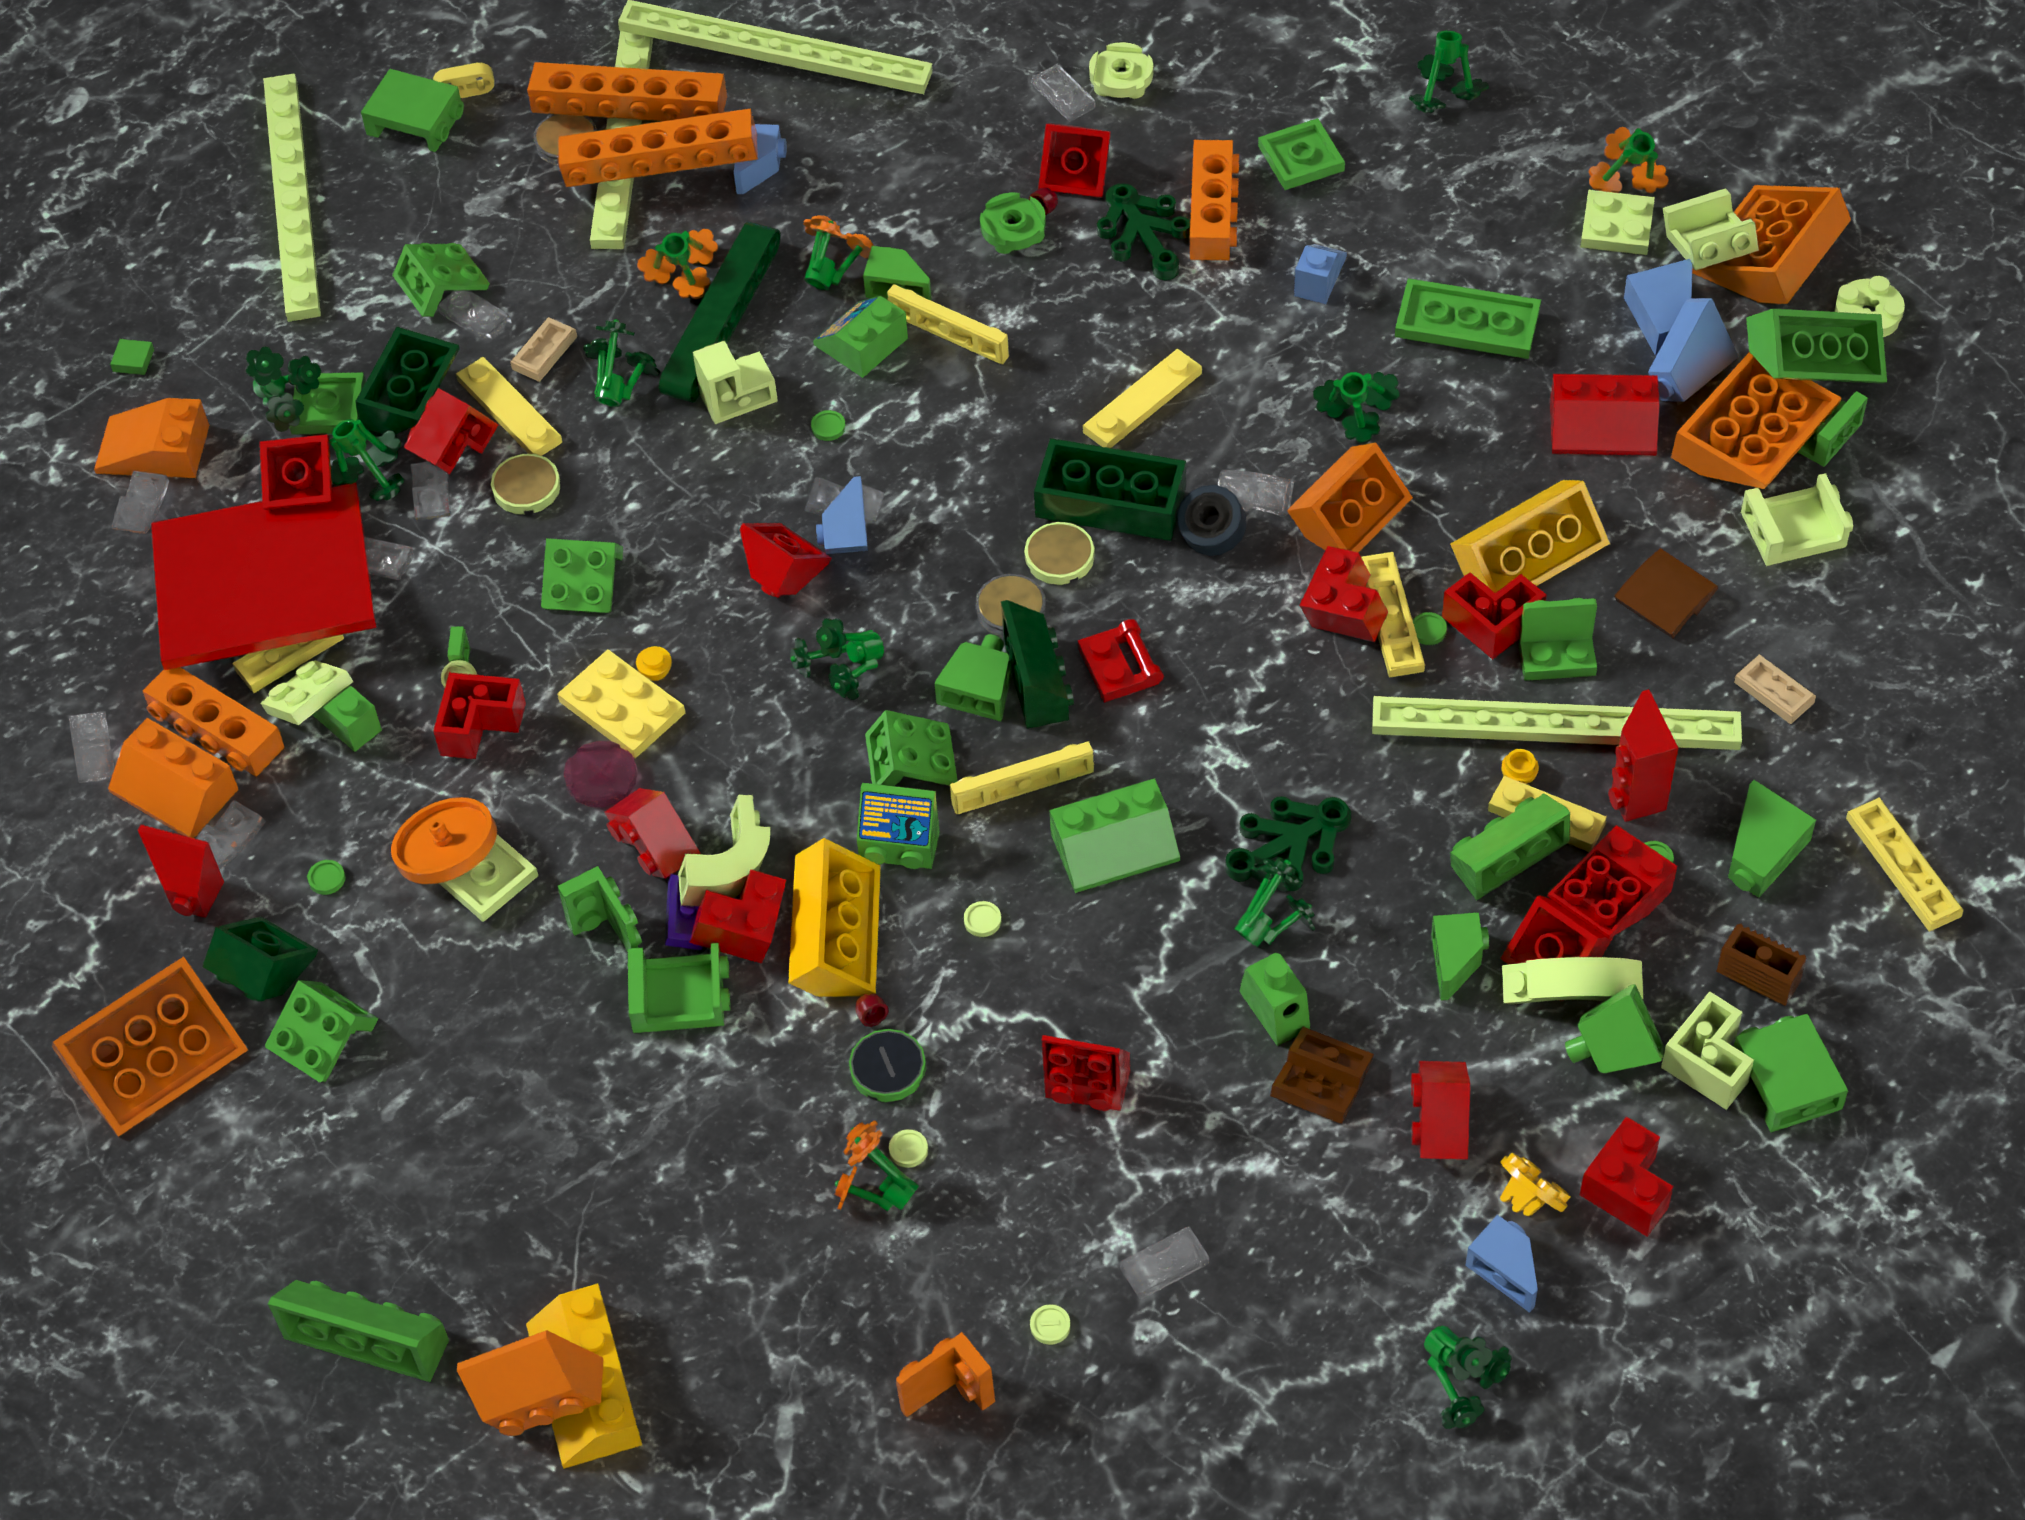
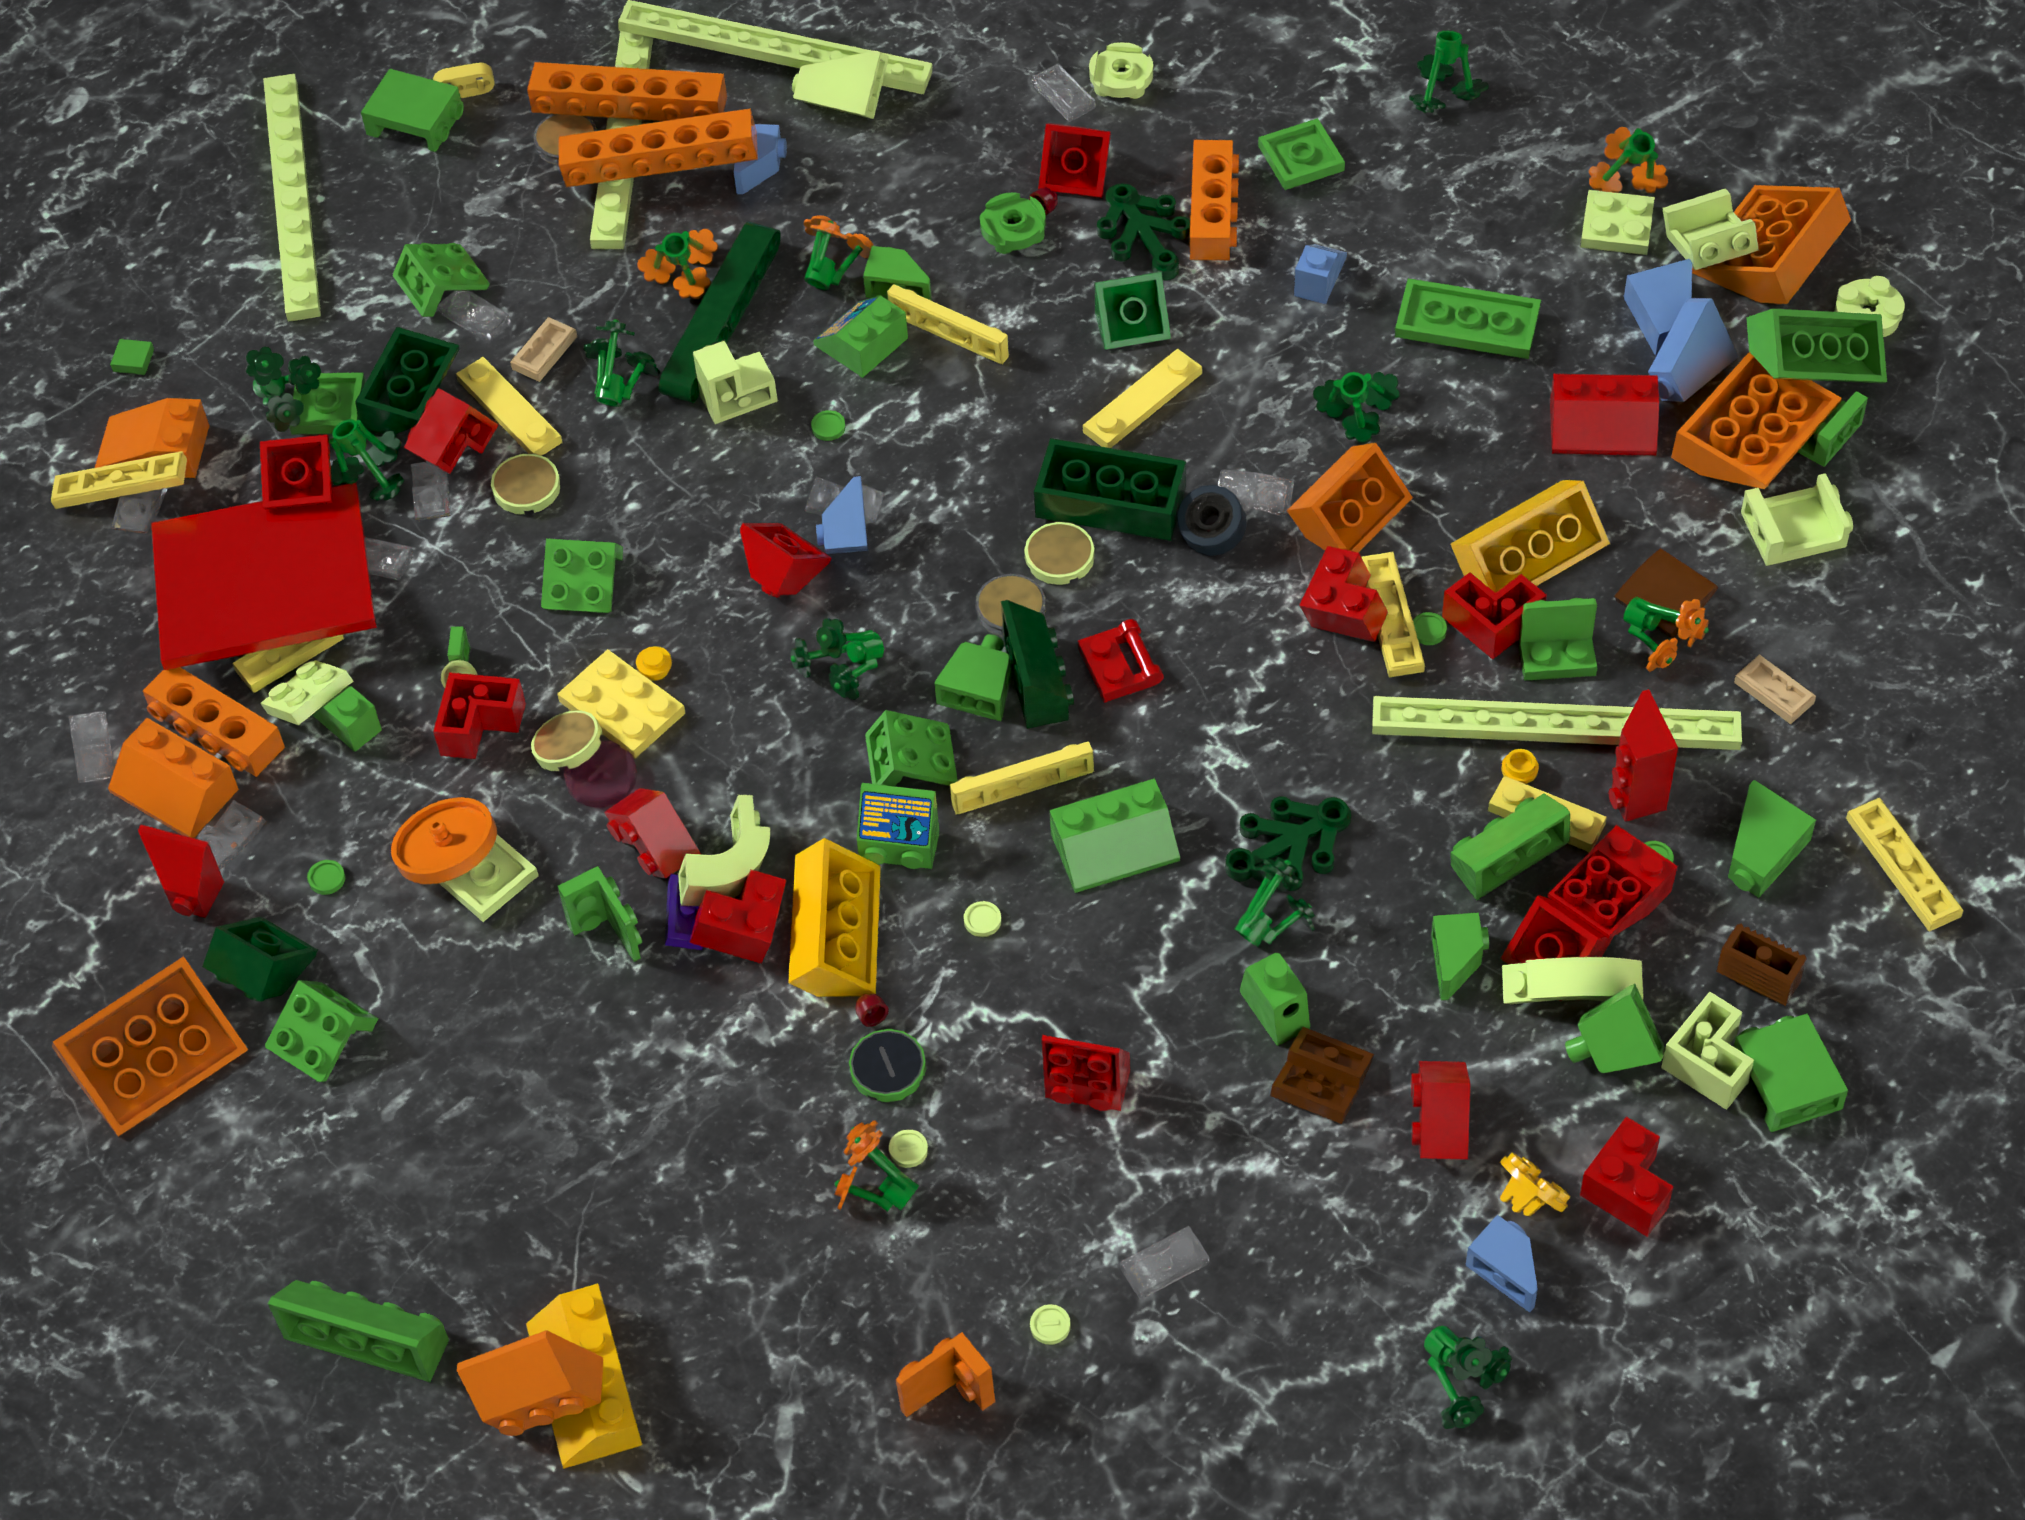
(119, 480): none -> light yellow plate
(566, 740): none -> pearl gold tile
(677, 991): bright green panel -> none
(843, 83): none -> yellowish green slope
(1131, 310): none -> green slope
(1646, 616): none -> plant

